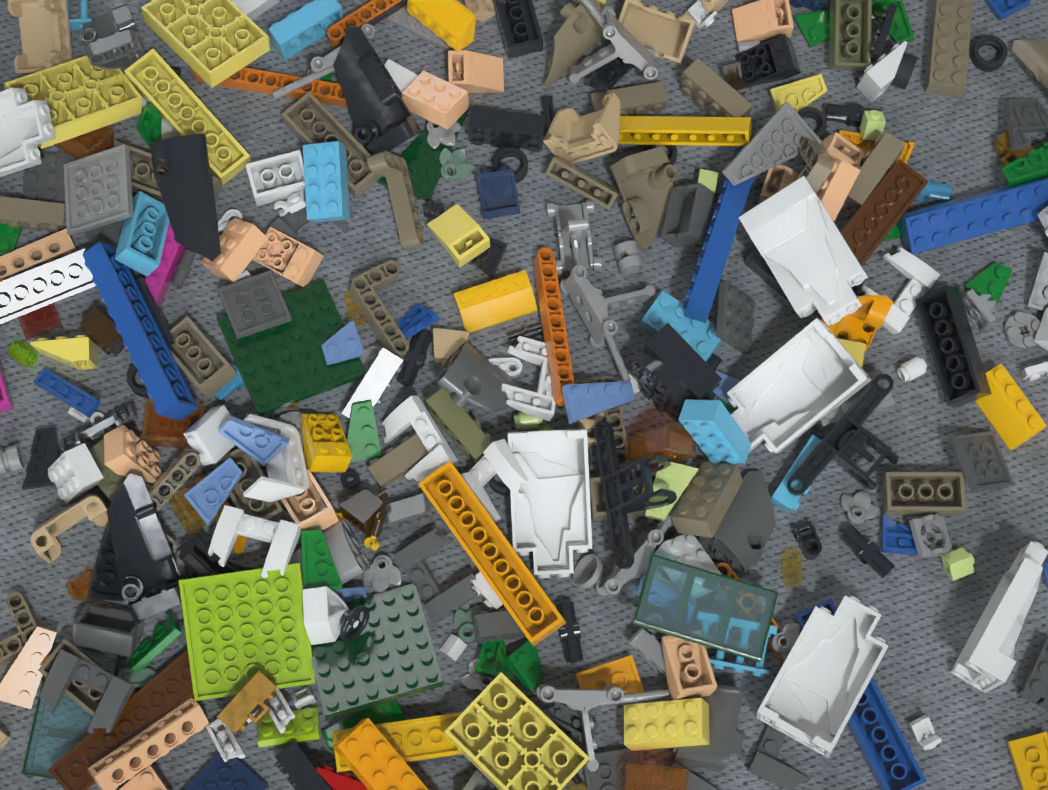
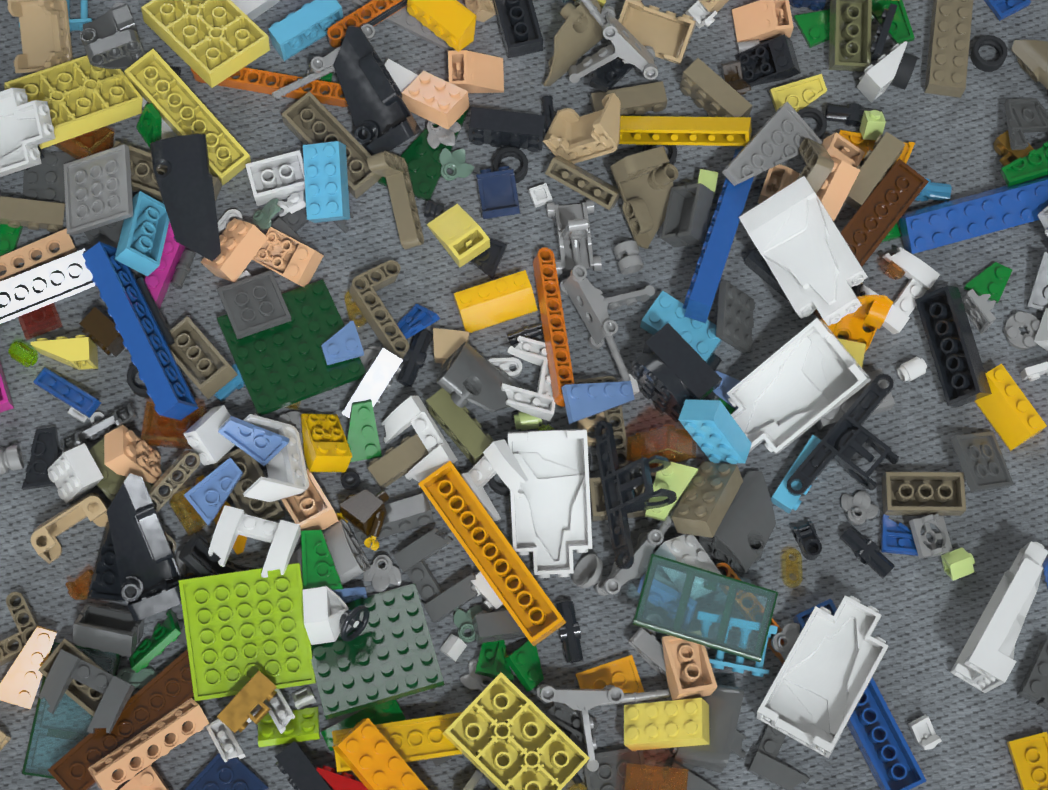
(263, 217): none -> sand green plate
(540, 195): none -> white plate
(892, 270): none -> clear orange bracket

